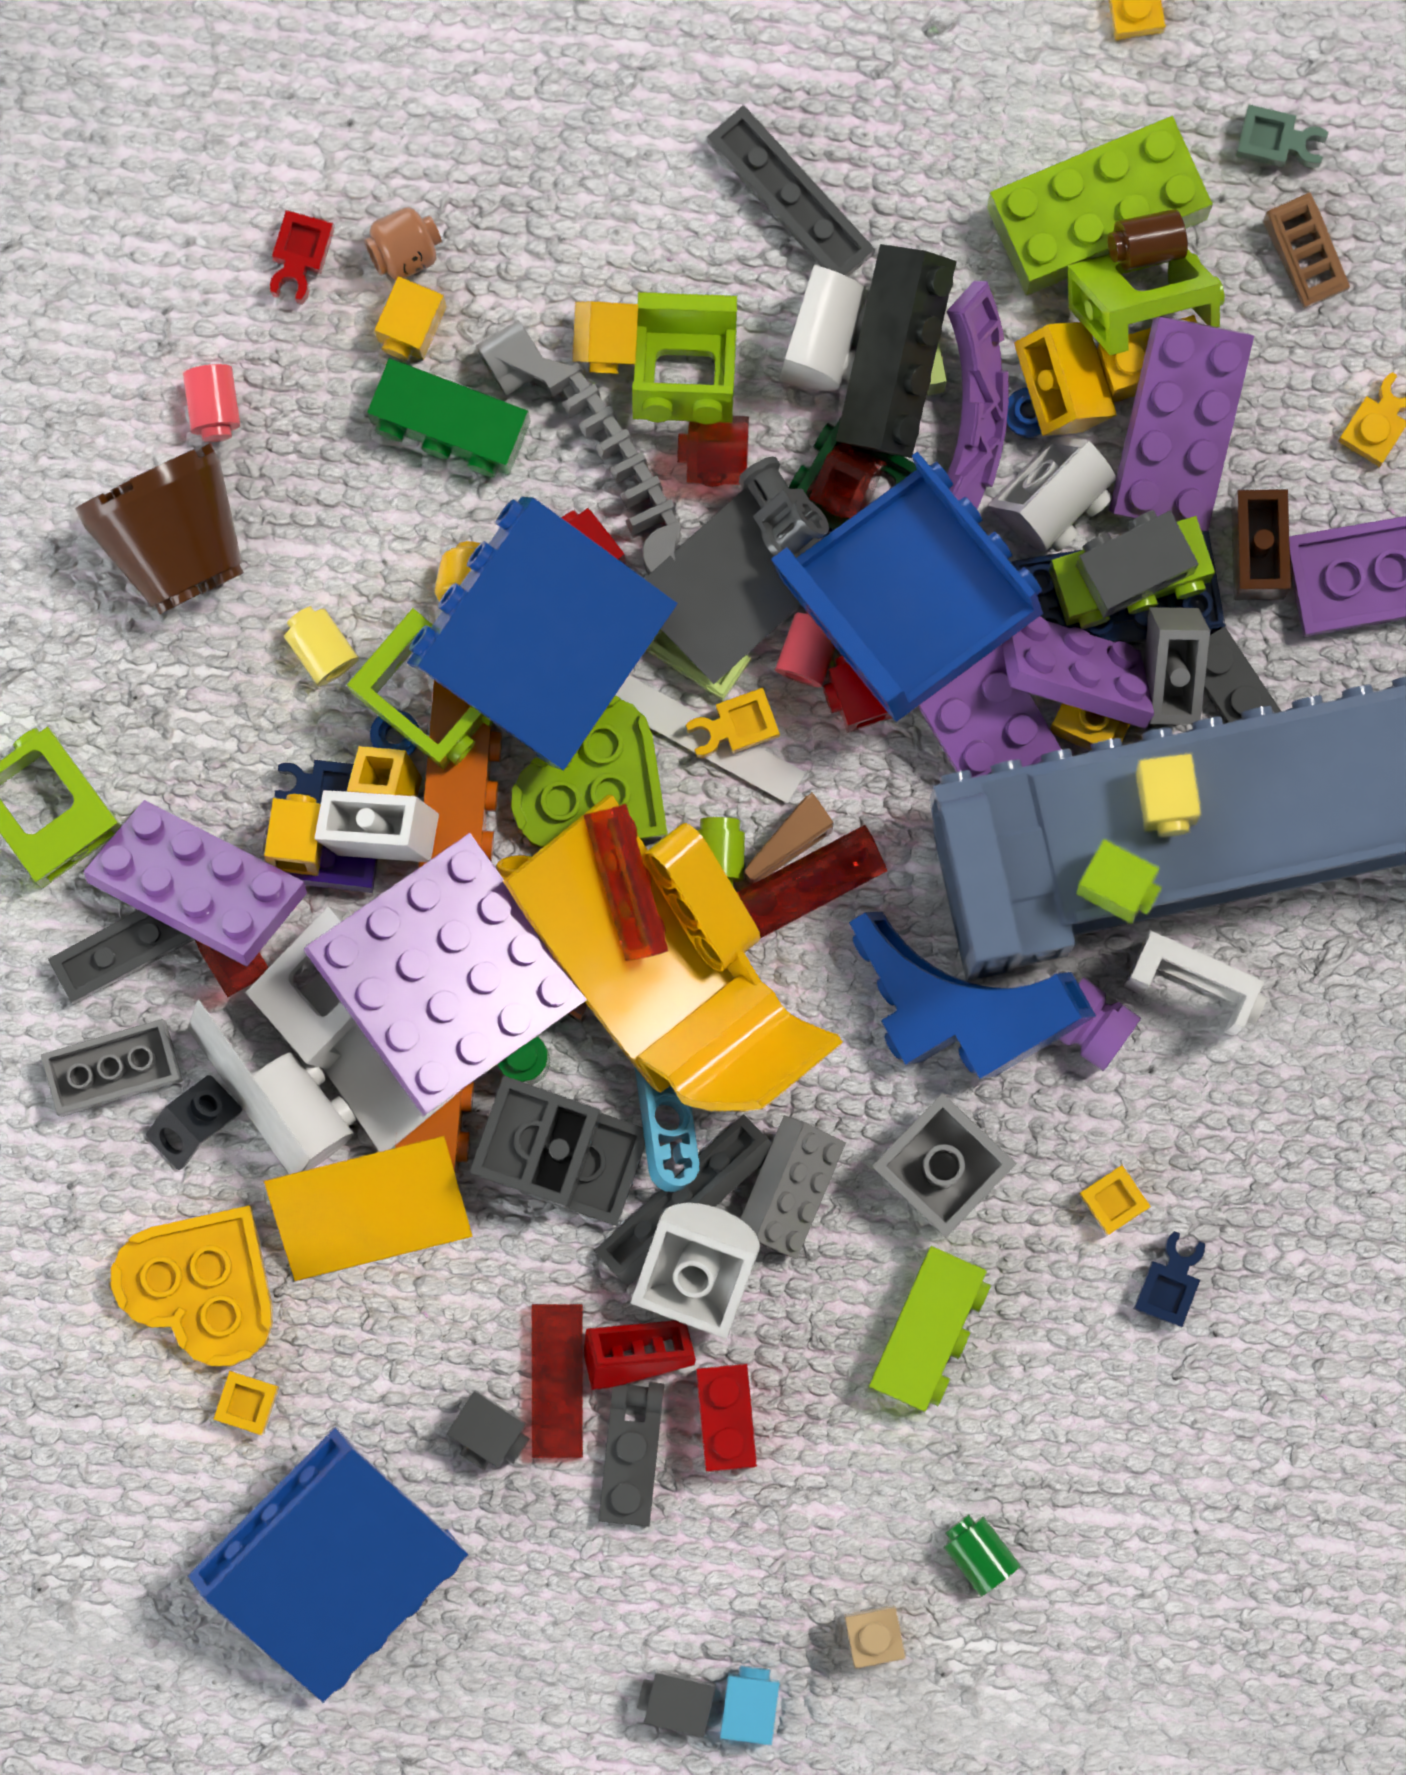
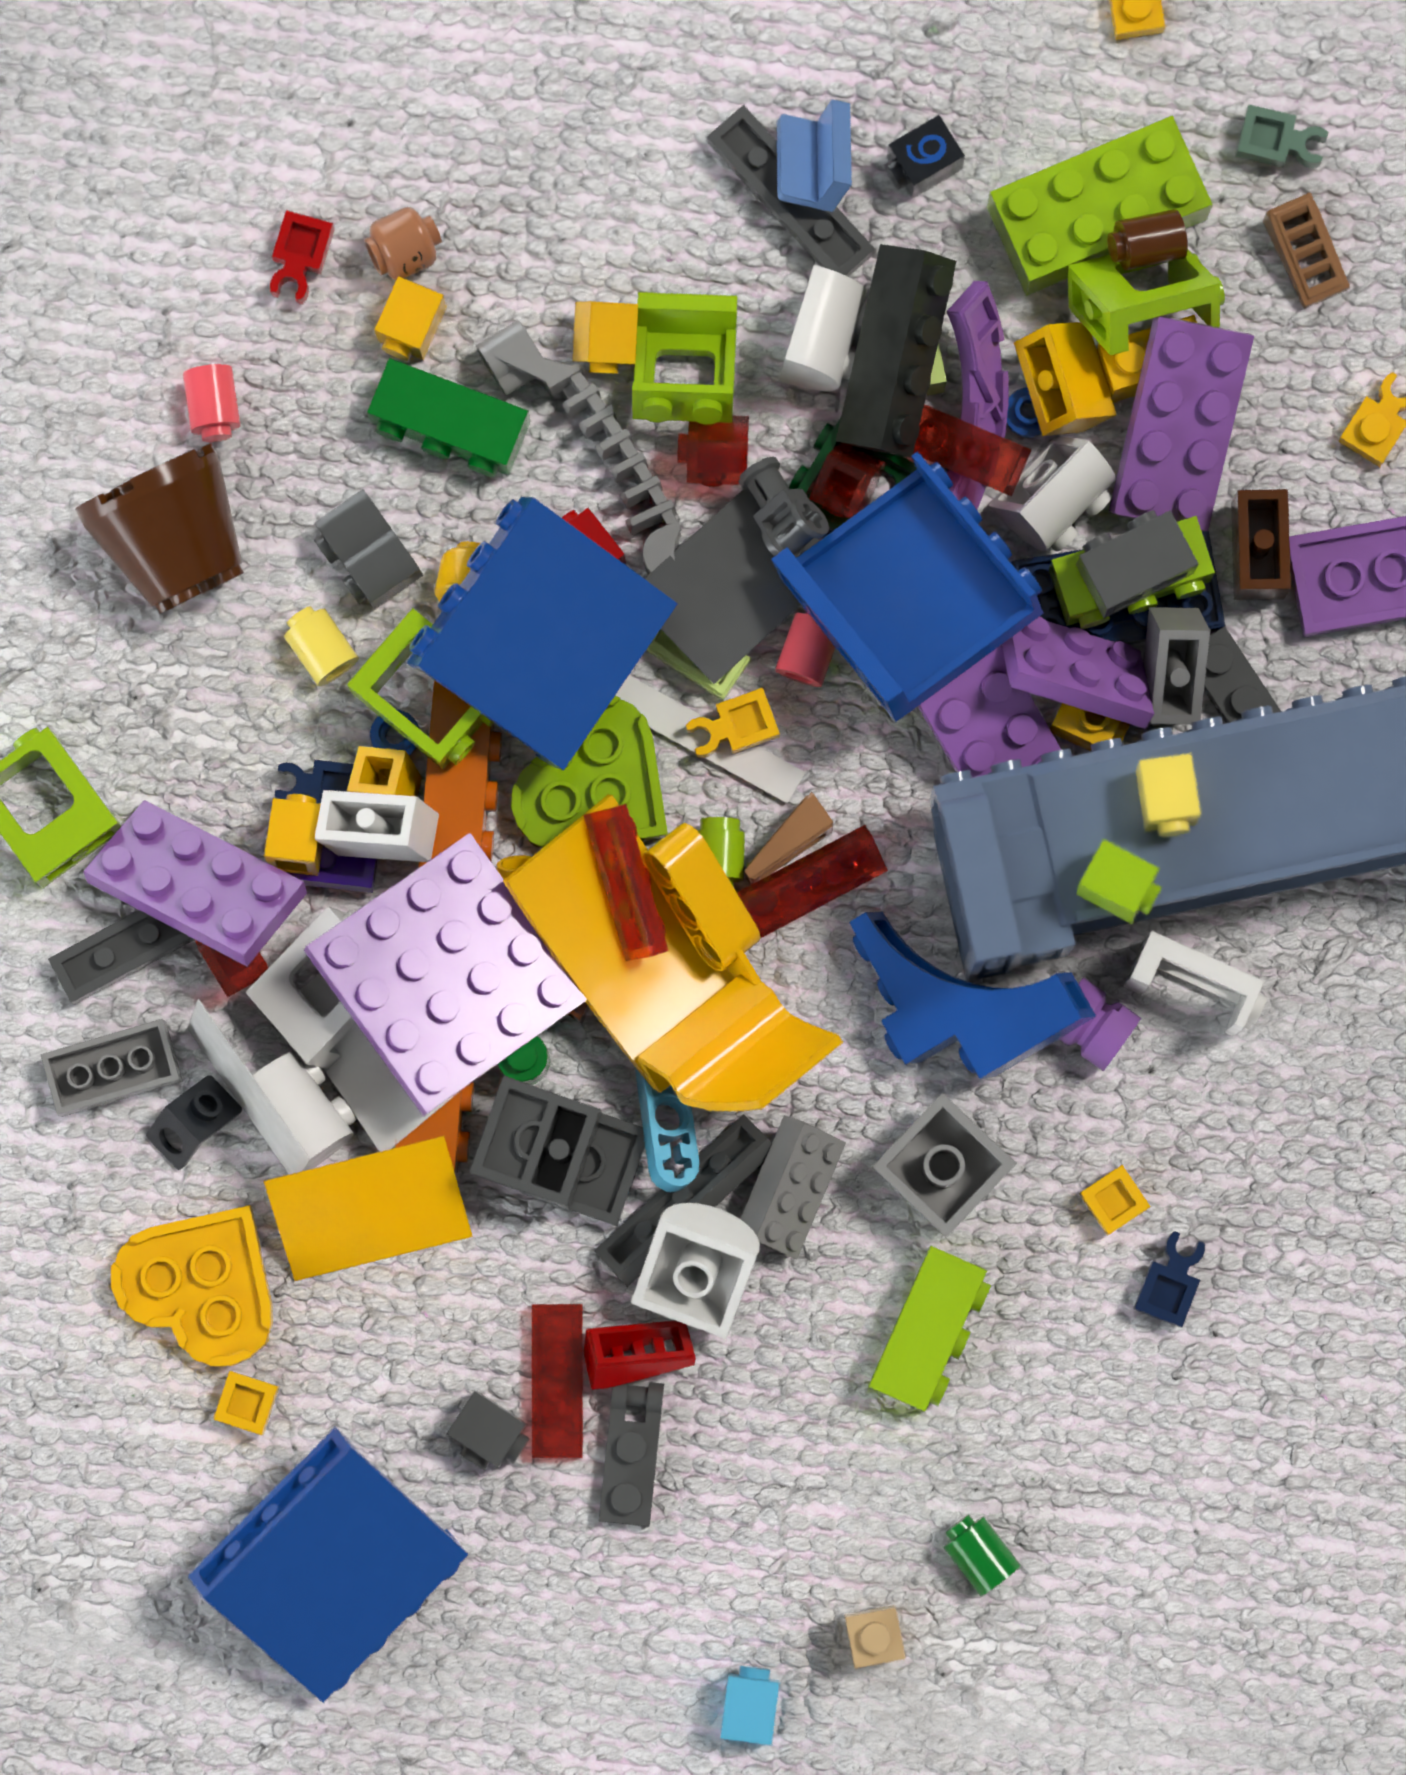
(367, 549): none -> dark grey brick
(677, 1702): dark grey brick -> none
(726, 1417): red brick -> none
(815, 158): none -> medium blue panel
(852, 698): red brick -> none
(923, 157): none -> black brick
(970, 450): none -> clear red plate

